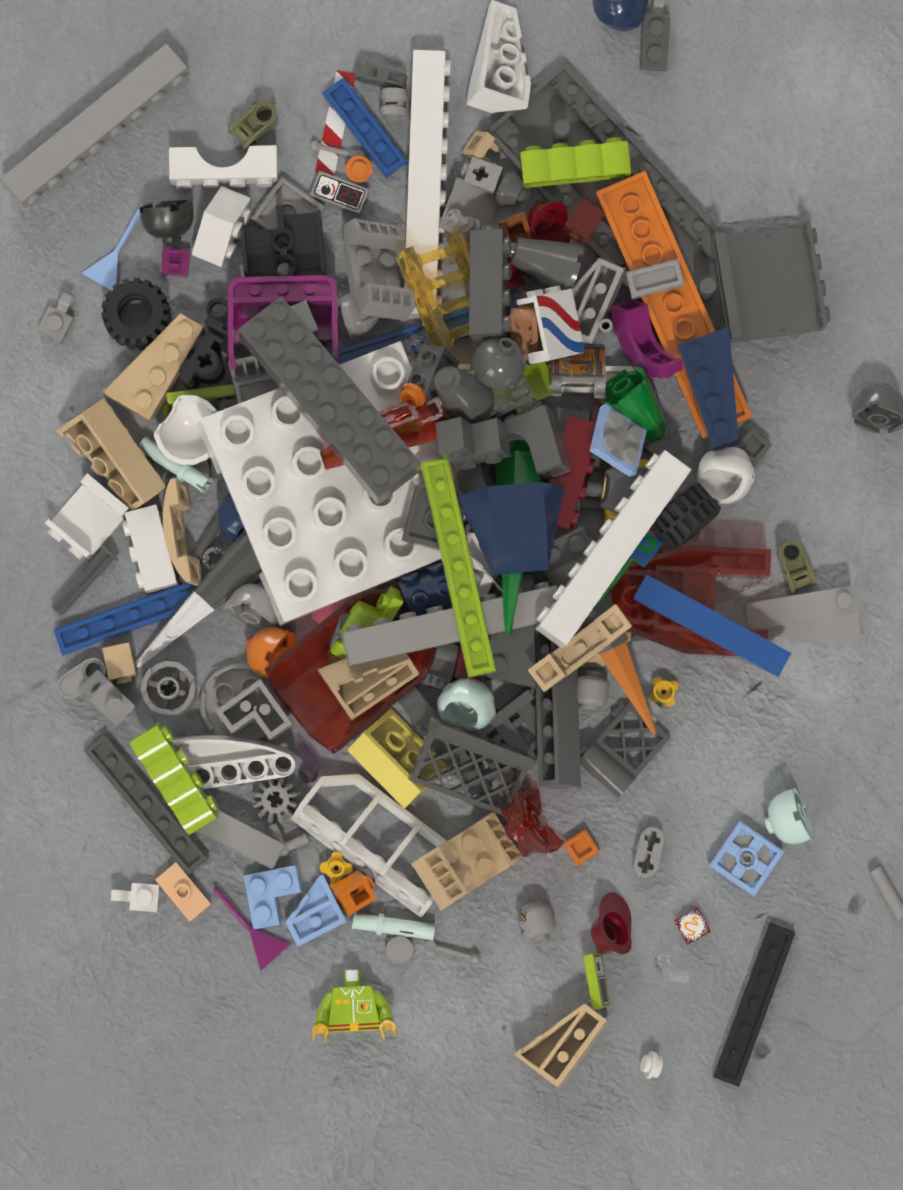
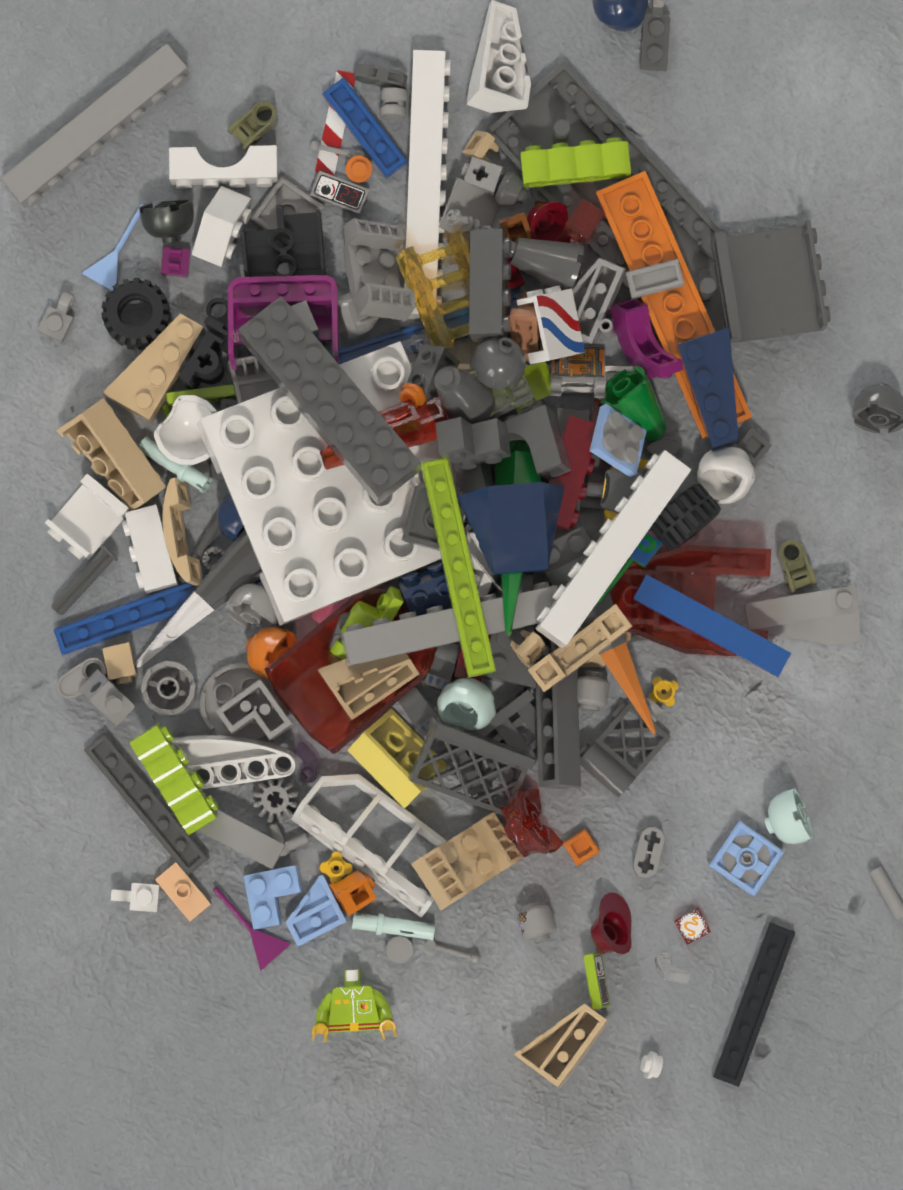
(530, 649): none -> tan tile

